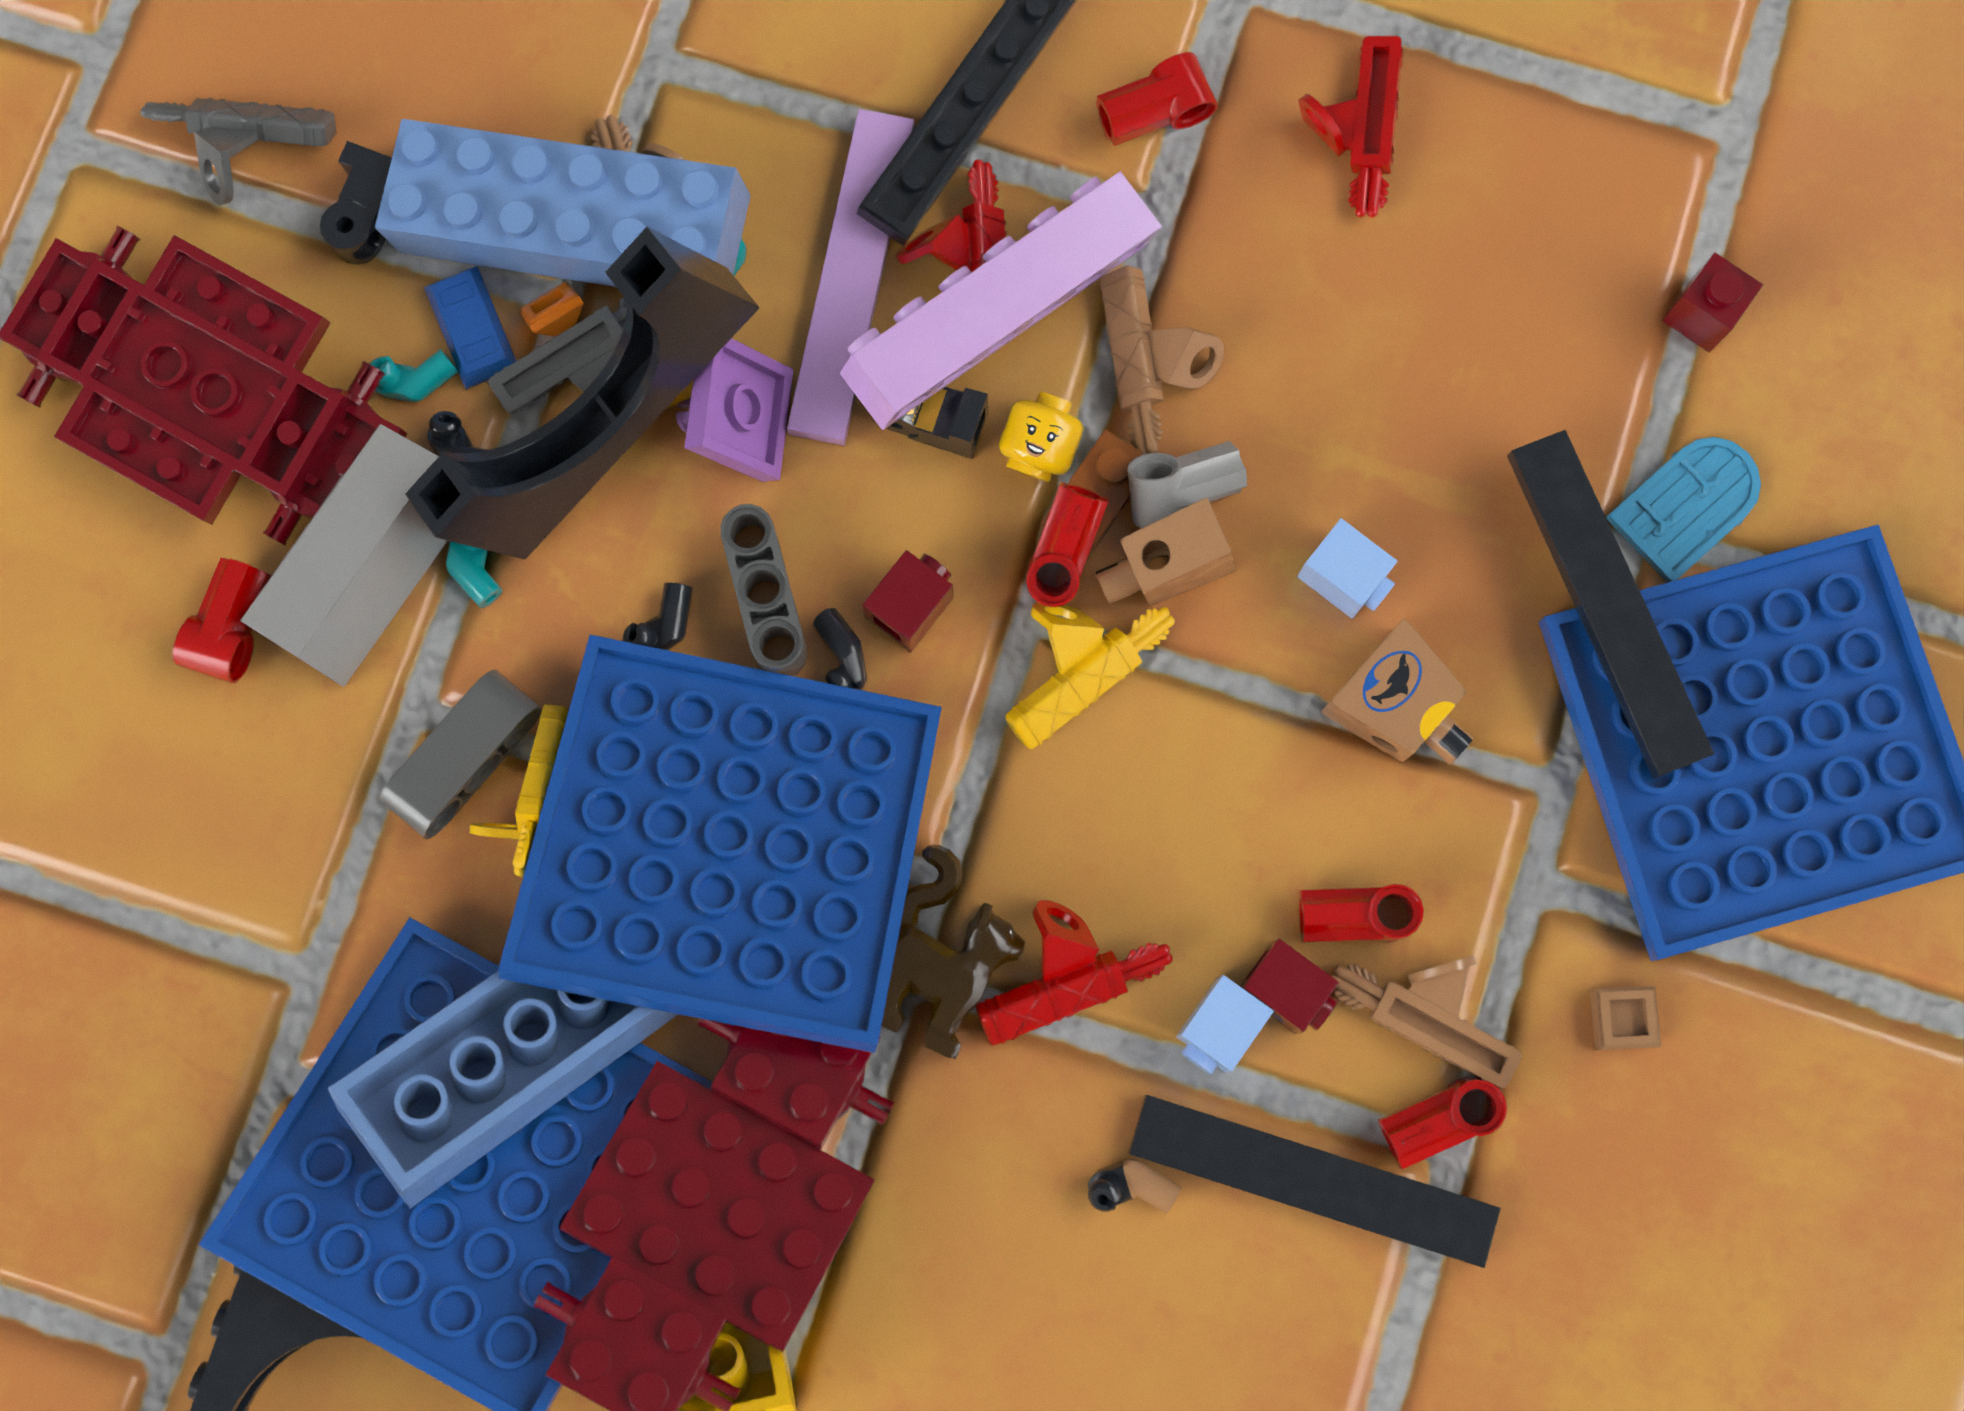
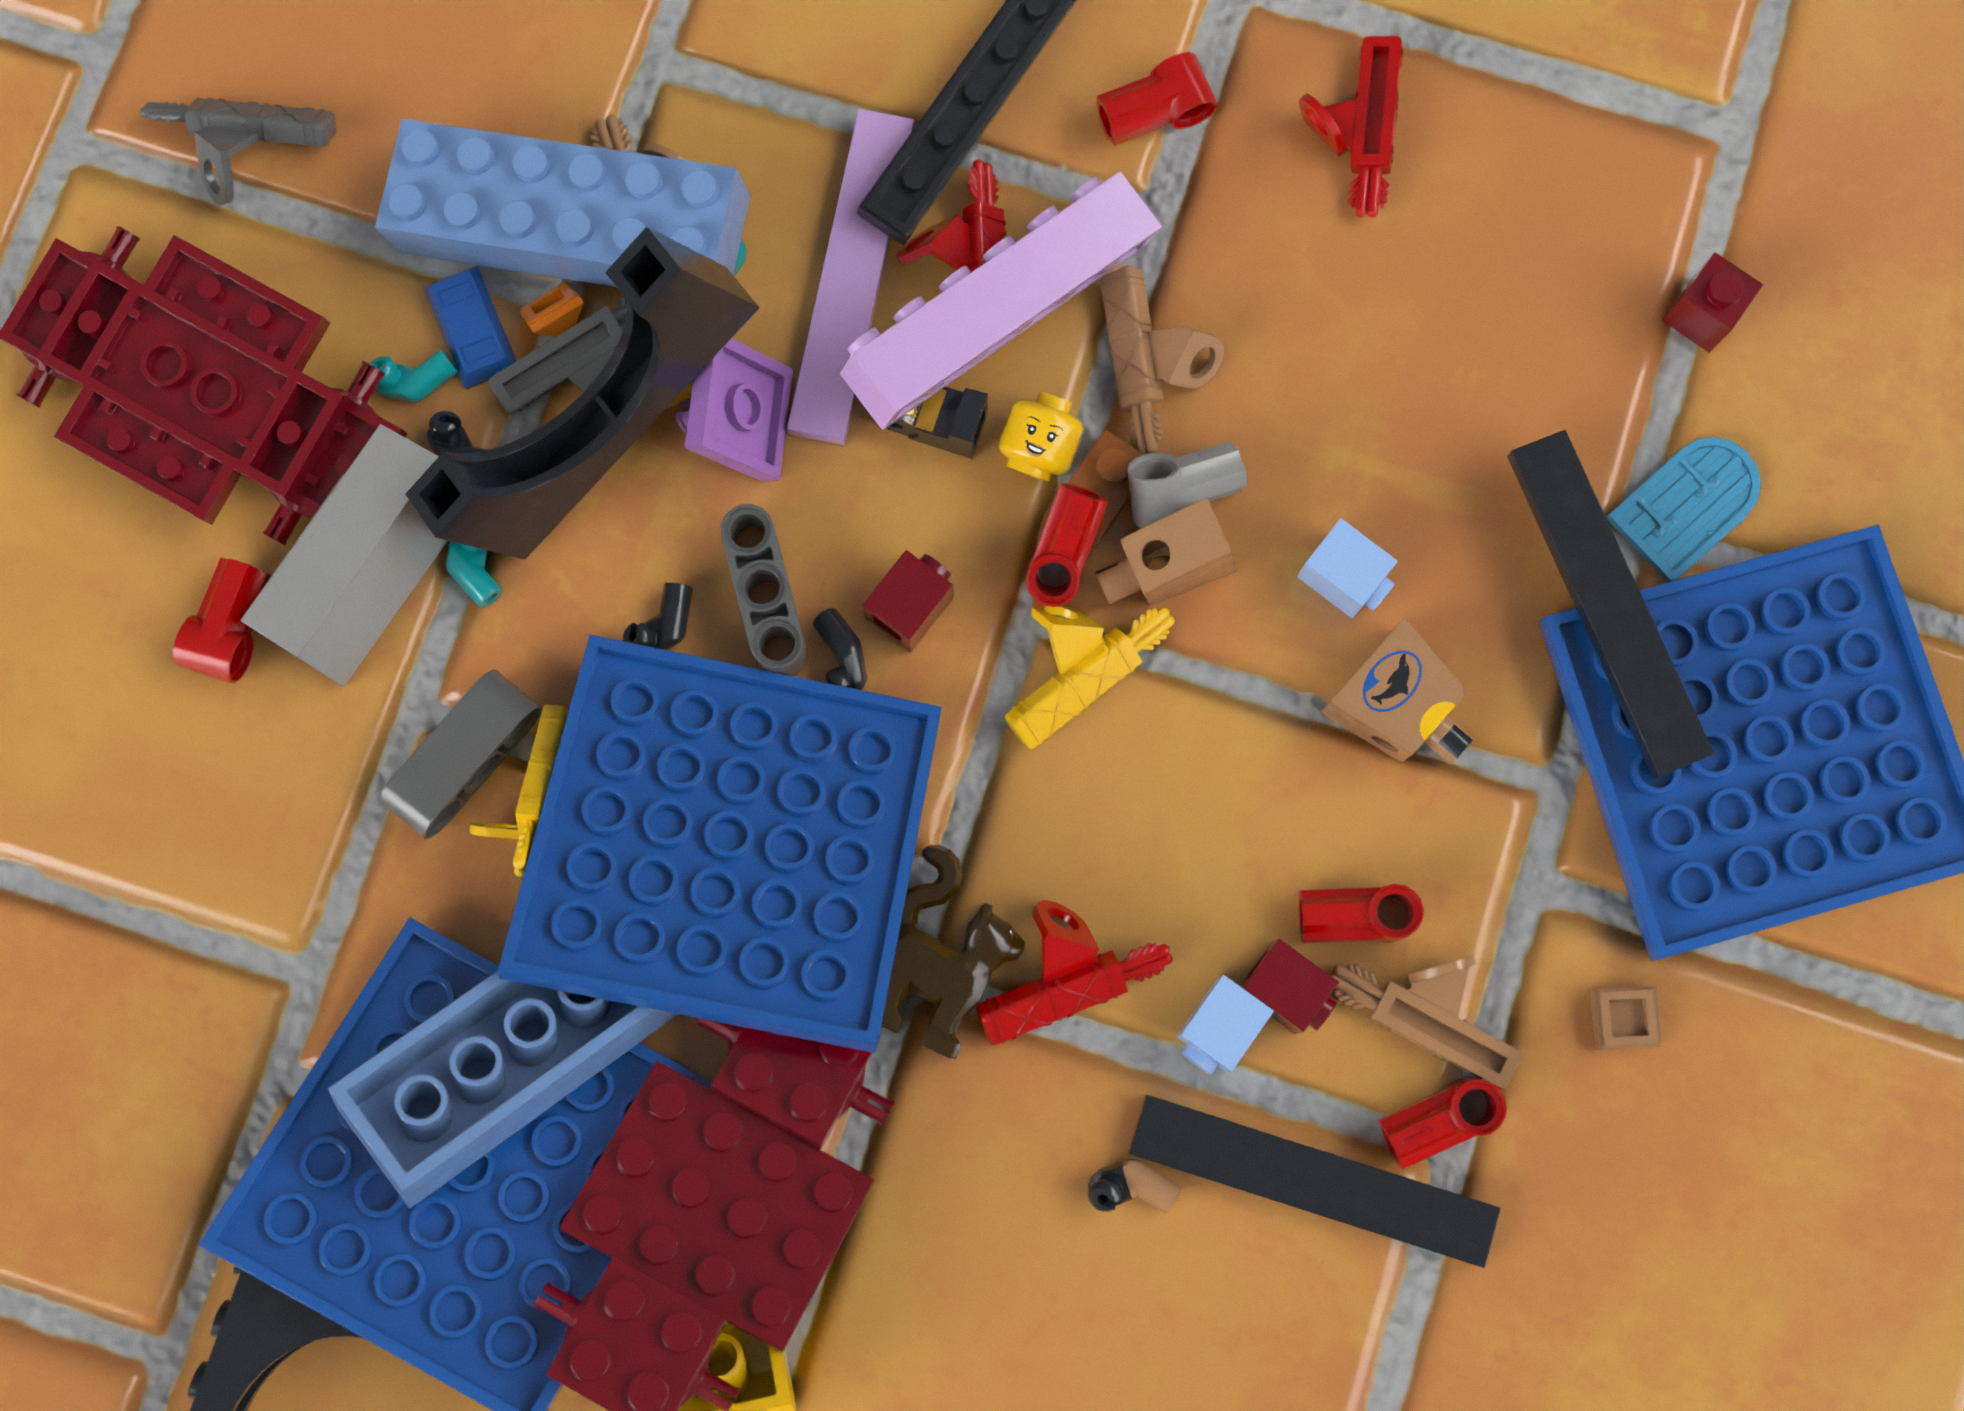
(351, 221): black leg -> none

